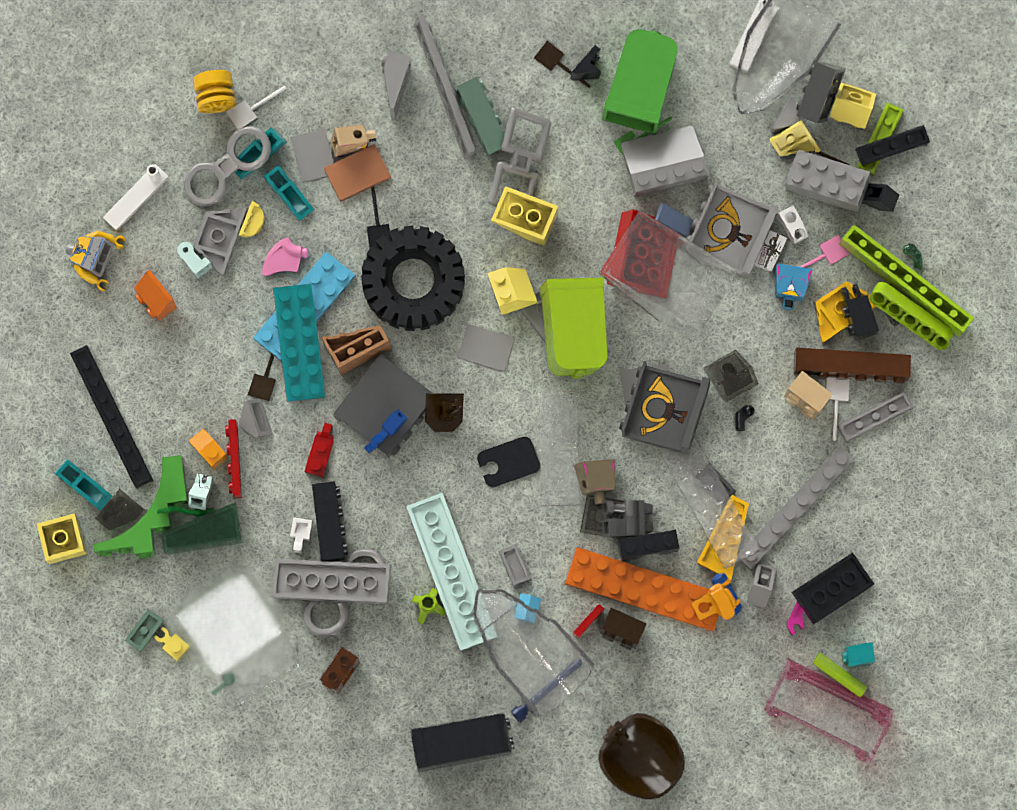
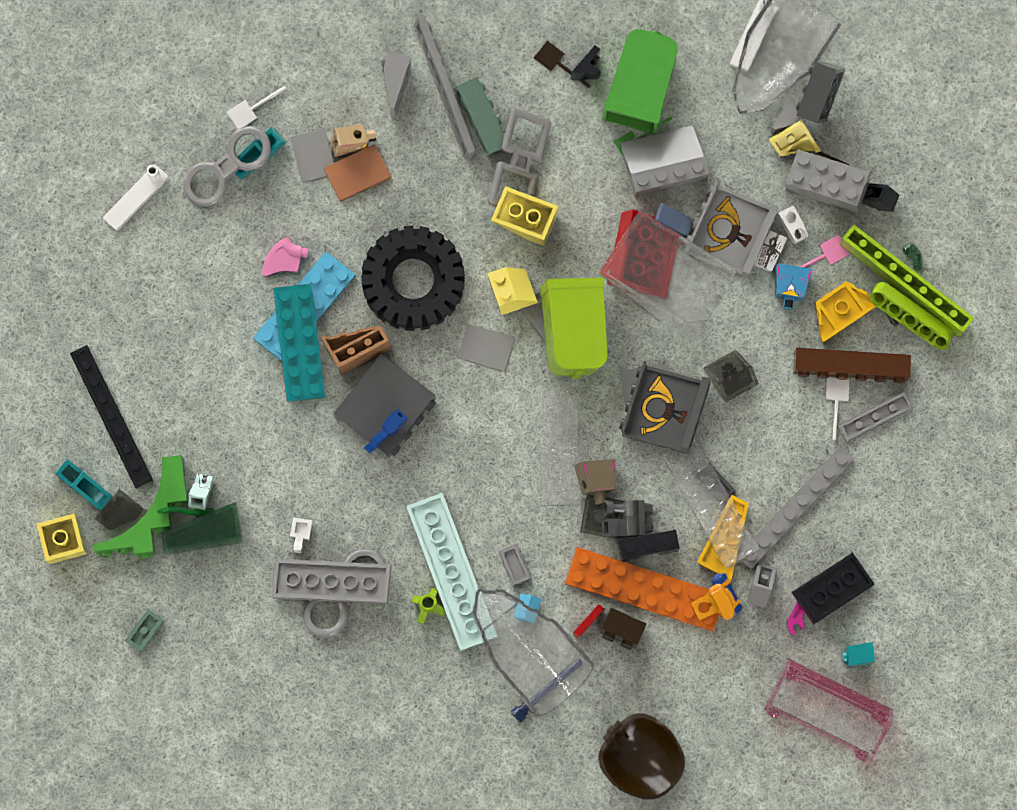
(91, 255): torso -> none
(155, 296): orange slope -> none
(173, 645): light yellow plate -> none
(193, 262): light aqua leg -> none
(208, 449): light orange slope -> none
(214, 91): yellow wheel -> none
(219, 235): light grey wing -> none
(228, 679): sand green hand -> none
(233, 451): red plate -> none
(240, 638): clear windscreen -> none
(253, 221): light yellow plate -> none
(254, 419): light grey slope -> none
(262, 386): dark brown piece -> none
(288, 192): teal slope -> none
(320, 452): red hinge -> none
(328, 521): black brick -> none
(340, 670): reddish brown panel -> none
(378, 230): black piece -> none
(444, 411): dark brown piece -> none
(461, 742): black piece -> none
(514, 461): black piece -> none
(741, 415): black arm -> none
(807, 395): tan brick -> none
(840, 675): lime tile -> none
(852, 105): light yellow slope -> none
(859, 314): black hinge -> none
(884, 128): lime tile -> none
(892, 145): black tile -> none

